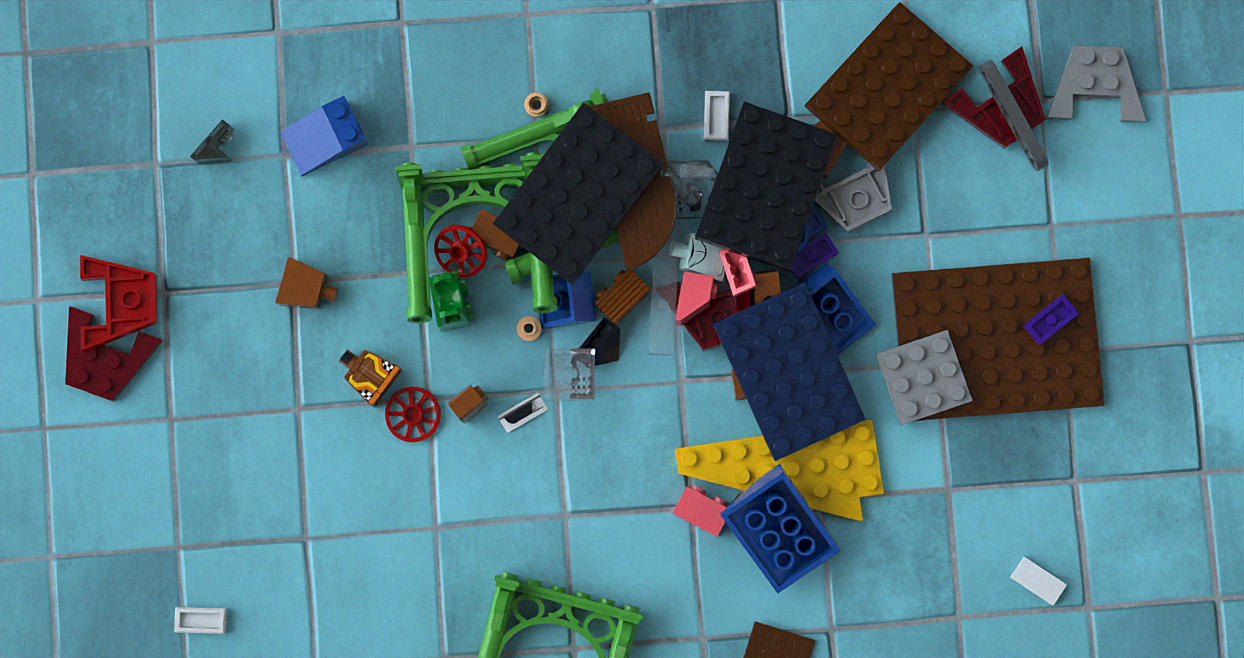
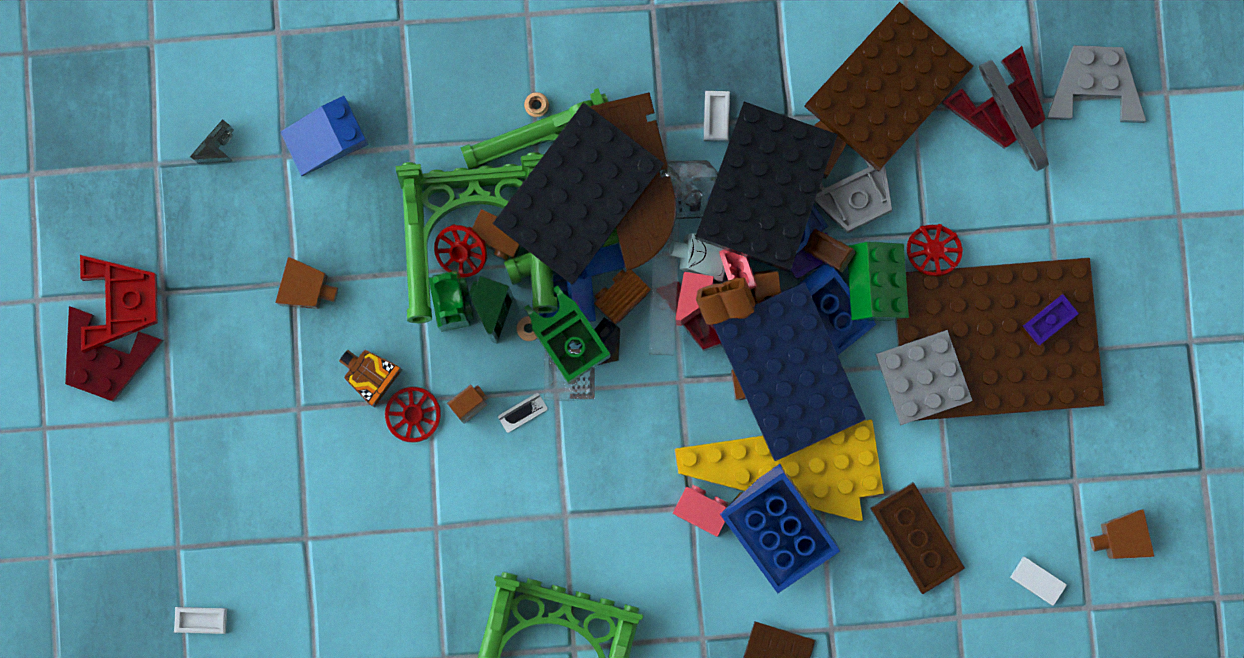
(492, 304): none -> dark green slope
(561, 330): none -> green brick
(605, 261): none -> blue tile
(725, 301): none -> dark orange brick
(829, 250): none -> reddish brown tile
(878, 282): none -> green brick
(917, 538): none -> reddish brown tile
(934, 249): none -> red wheel
(1125, 537): none -> dark orange torso

